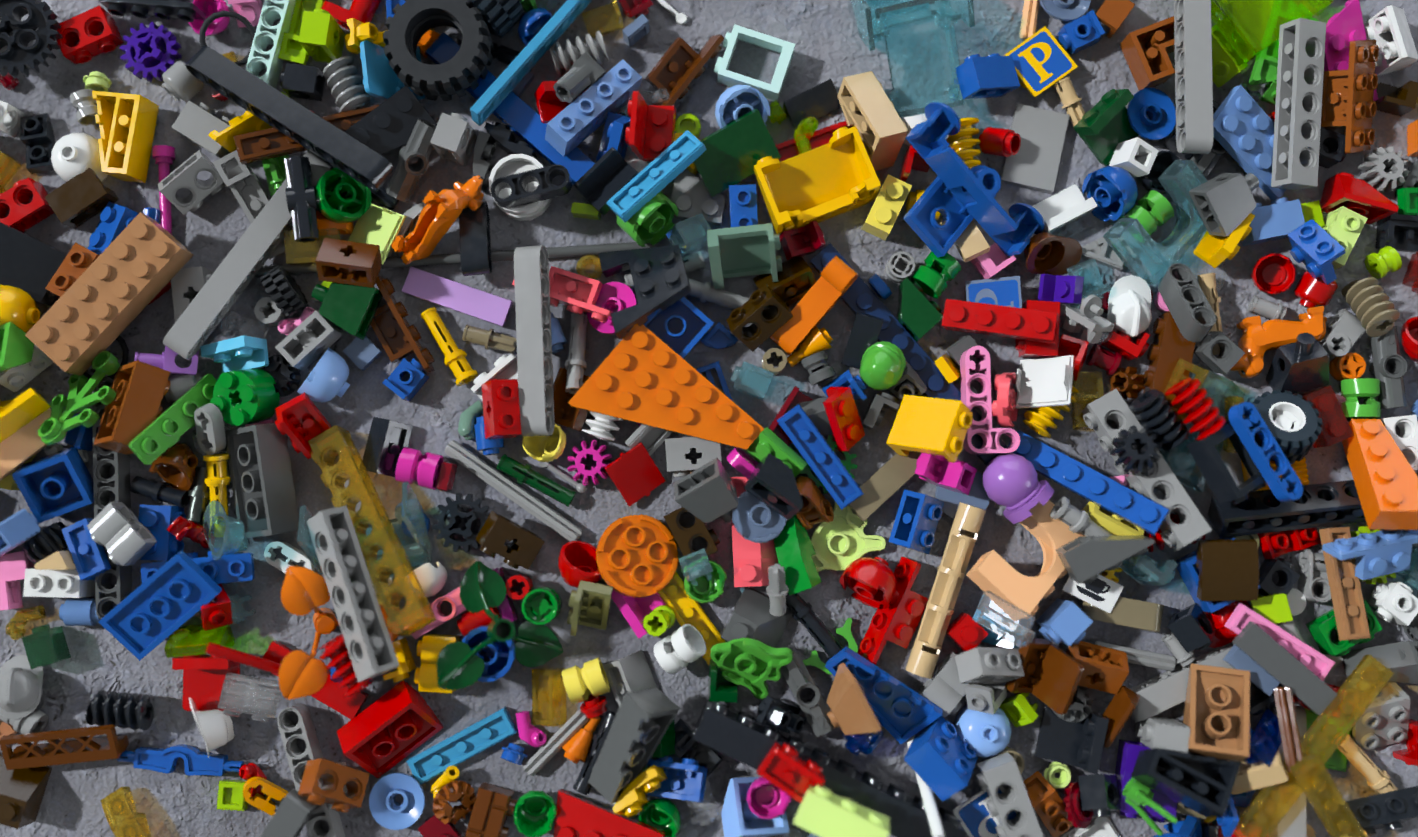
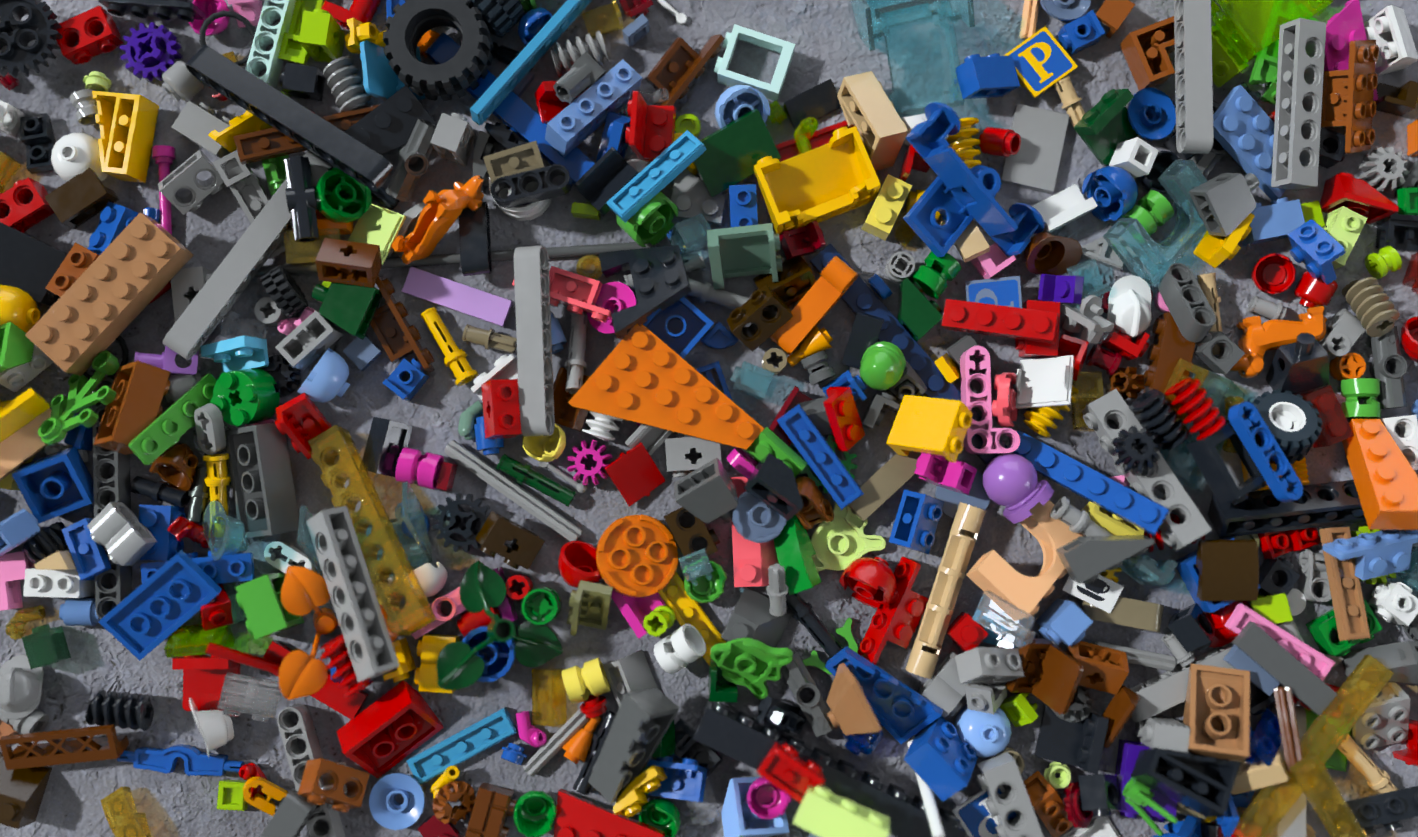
(264, 606): none -> bright green brick
(514, 160): none -> dark tan panel
(903, 231): none -> clear yellow tile

